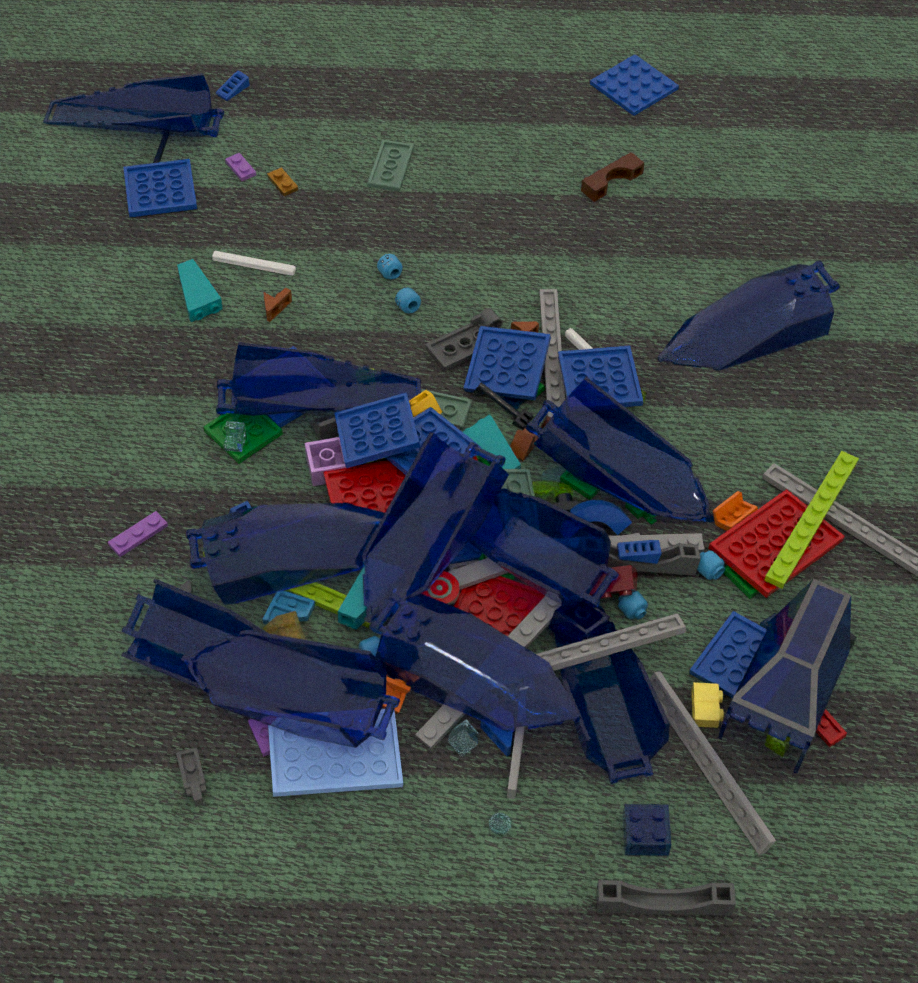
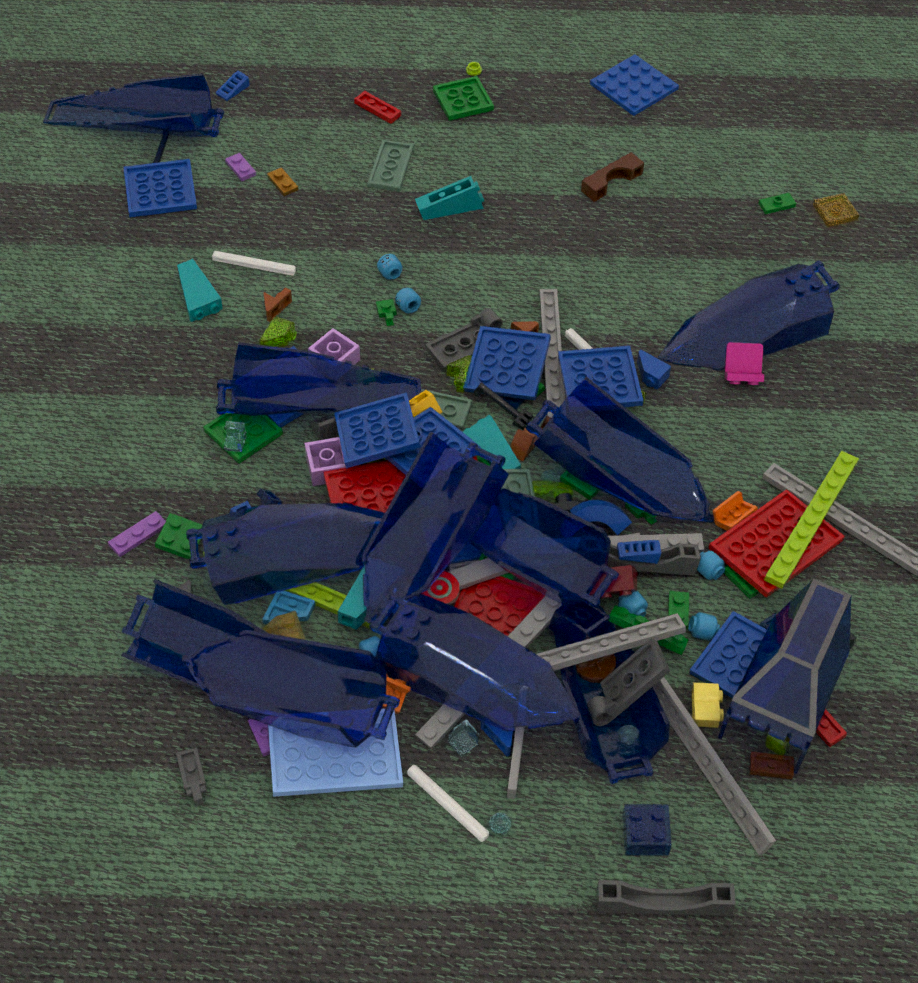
(173, 536): none -> green plate
(268, 497): none -> clear blue plate
(278, 333): none -> clear neon green slope
(337, 346): none -> lavender brick
(377, 107): none -> red plate
(386, 309): none -> green plate
(448, 803): none -> white axle
(451, 199): none -> teal slope
(459, 370): none -> clear neon green slope
(463, 98): none -> green plate
(473, 69): none -> lime plate
(597, 669): none -> reddish brown tile
(617, 685): none -> dark grey hinge
(624, 619): none -> green plate
(628, 734): none -> clear light blue plate
(652, 370): none -> blue slope
(679, 604): none -> green plate
(703, 626): none -> dark azure head
(744, 363): none -> dark pink bracket
(771, 765): none -> reddish brown plate
(777, 203): none -> green plate
(836, 209): none -> clear yellow plate

